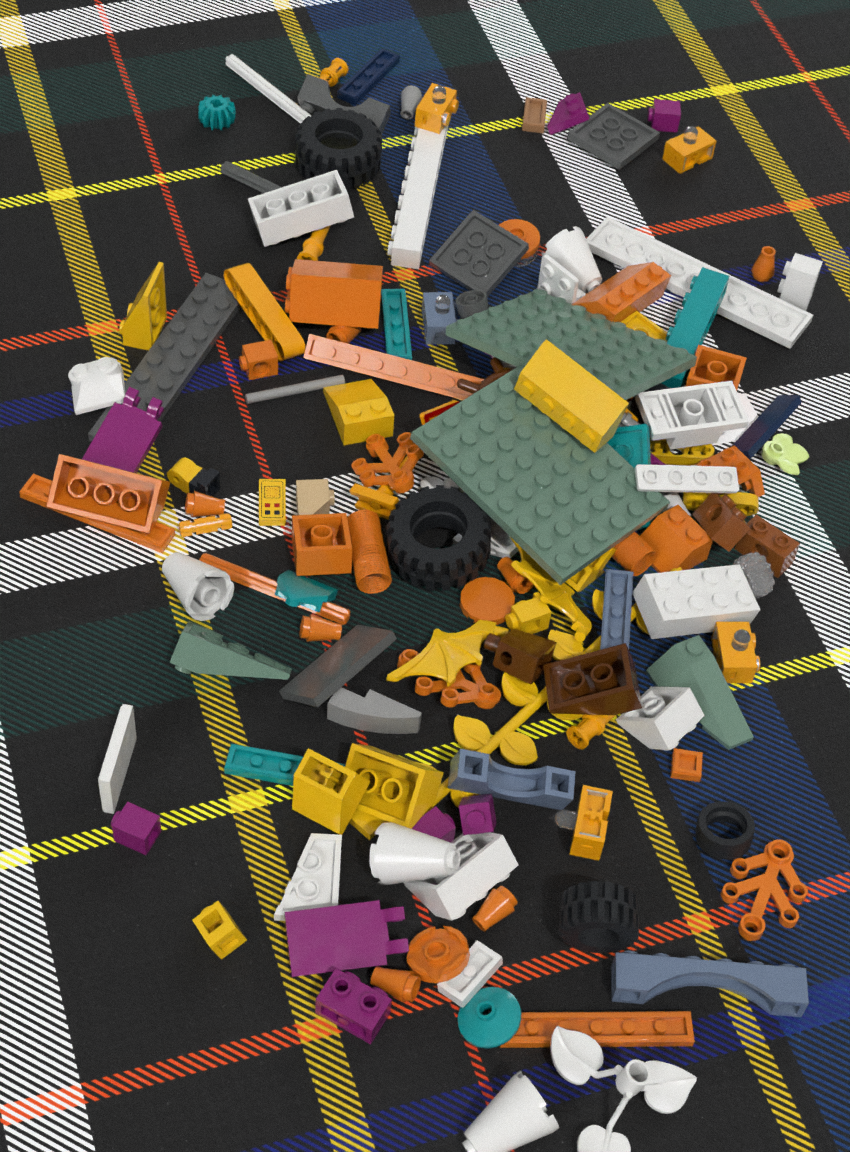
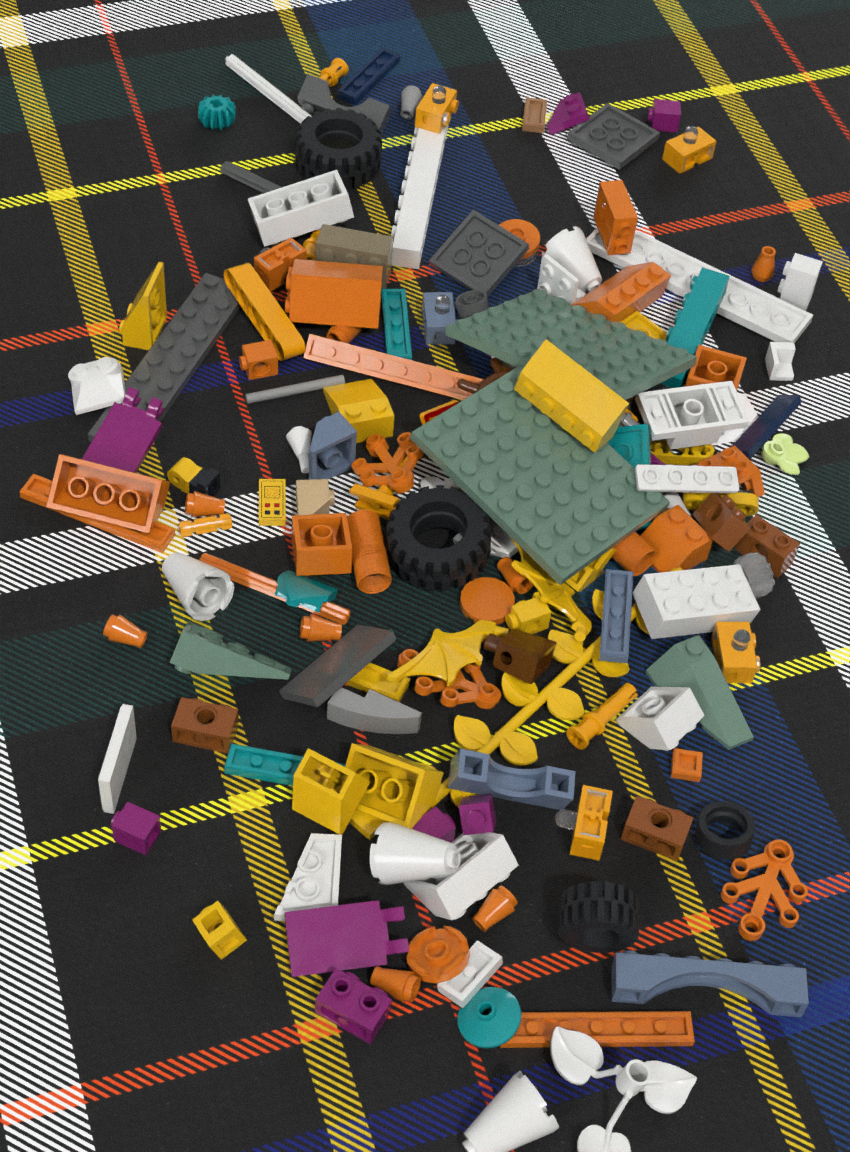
(123, 631): none -> orange cone
(215, 736): none -> dark orange brick
(274, 262): none -> orange piece
(300, 442): none -> white cone
(332, 447): none -> sand blue slope
(355, 247): none -> dark tan brick
(374, 678): none -> yellow tile
(593, 683): reddish brown slope -> none
(616, 219): none -> orange window
(664, 841): none -> dark orange brick
(779, 361): none -> white panel

